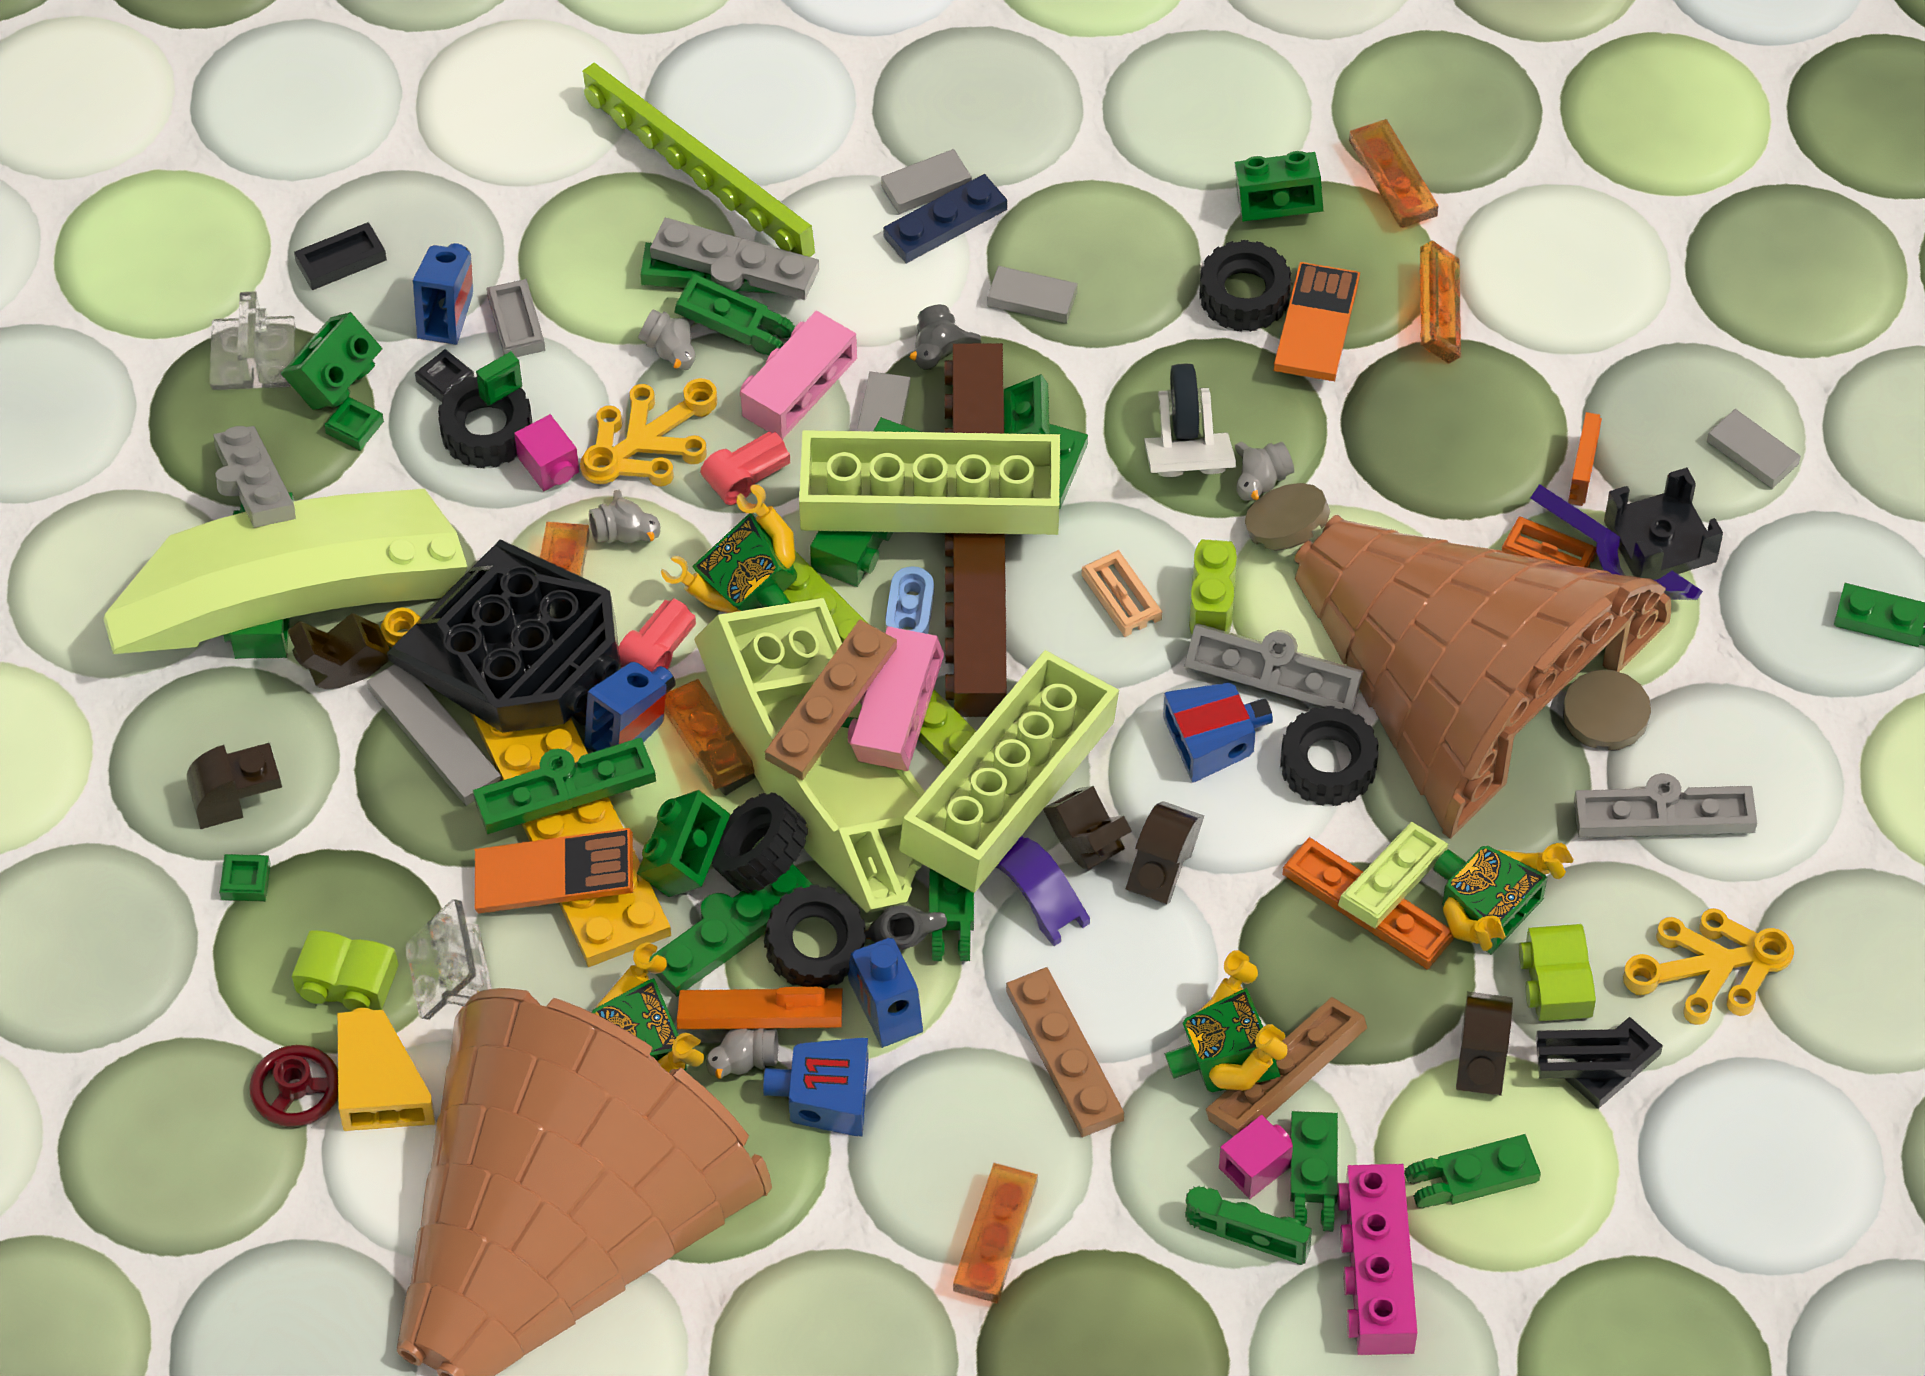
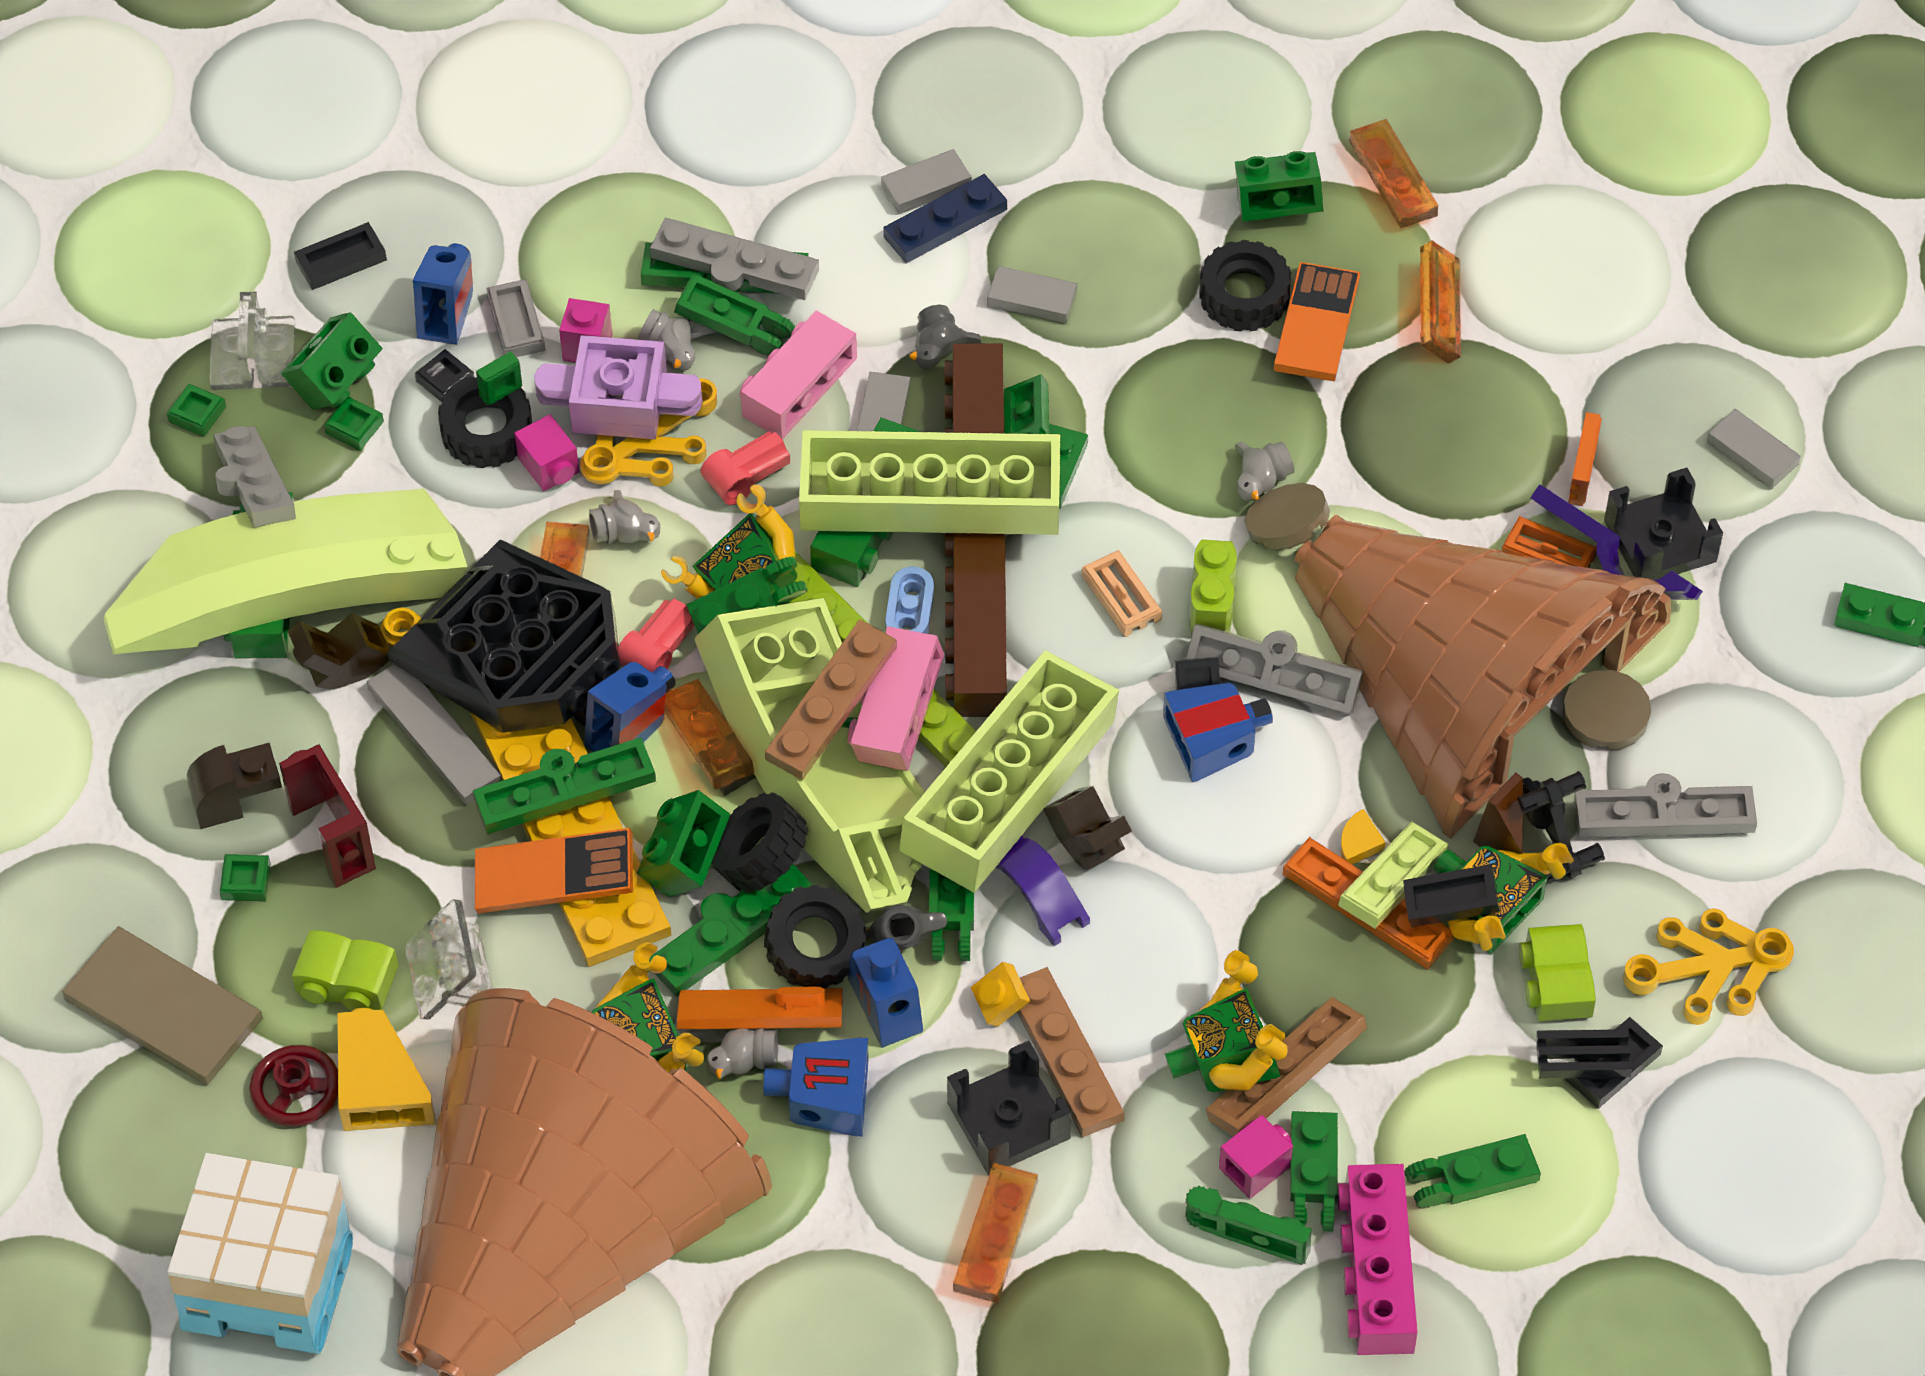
(162, 1005): none -> dark tan tile
(196, 410): none -> green tile
(262, 1252): none -> piece
(346, 841): none -> dark red panel
(583, 319): none -> dark pink brick
(618, 368): none -> lavender brick
(698, 161): lime plate -> none
(747, 593): none -> green hinge
(1000, 994): none -> yellow plate
(1009, 1111): none -> black panel
(1162, 848): dark brown brick -> none
(1184, 403): white plate -> none
(1196, 672): none -> black tile
(1332, 725): black tyre -> none
(1360, 838): none -> yellow tile
(1451, 895): none -> black tile
(1484, 1043): dark brown brick -> none
(1503, 818): none -> reddish brown slope
(1545, 810): none -> black axle

